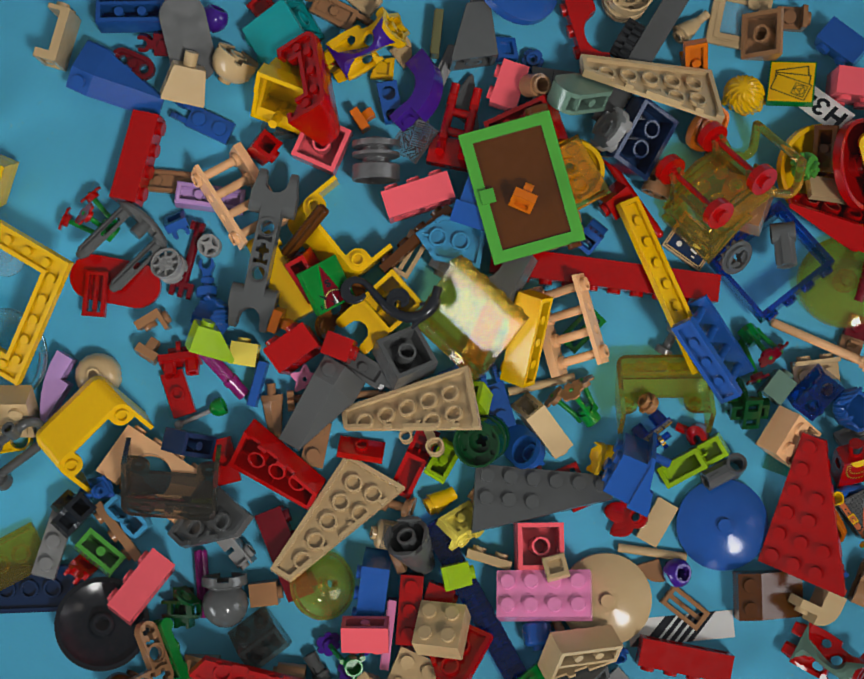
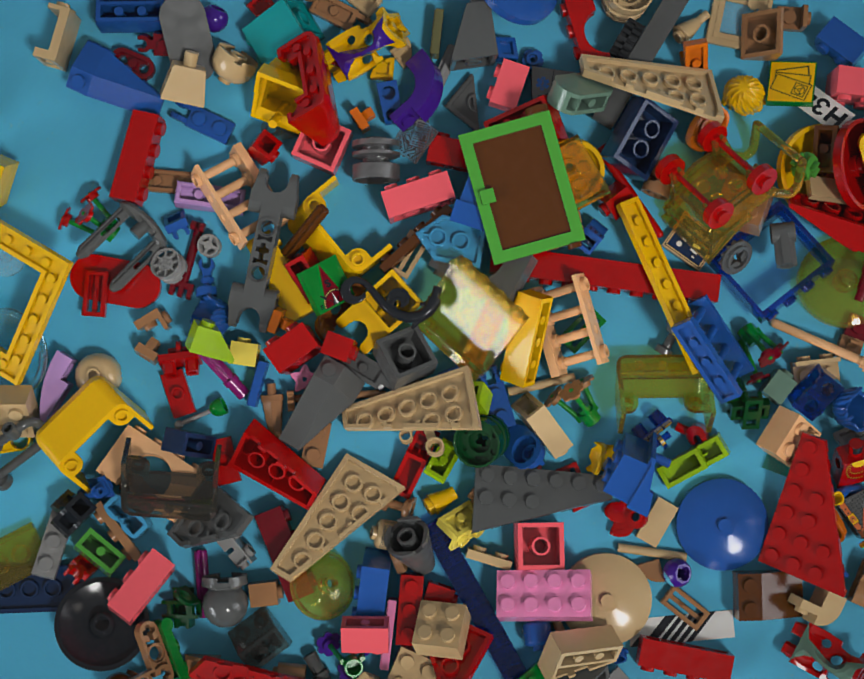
(361, 449): red plate -> none
(451, 111): red piece -> none
(457, 575): lime slope -> none
(523, 198): orange tile -> none
(534, 85): medium nougat brick -> none
(555, 567): tan tile -> none
(610, 130): light grey plate -> none
(648, 403): medium nougat plate -> none
(723, 472): dark grey piece -> none

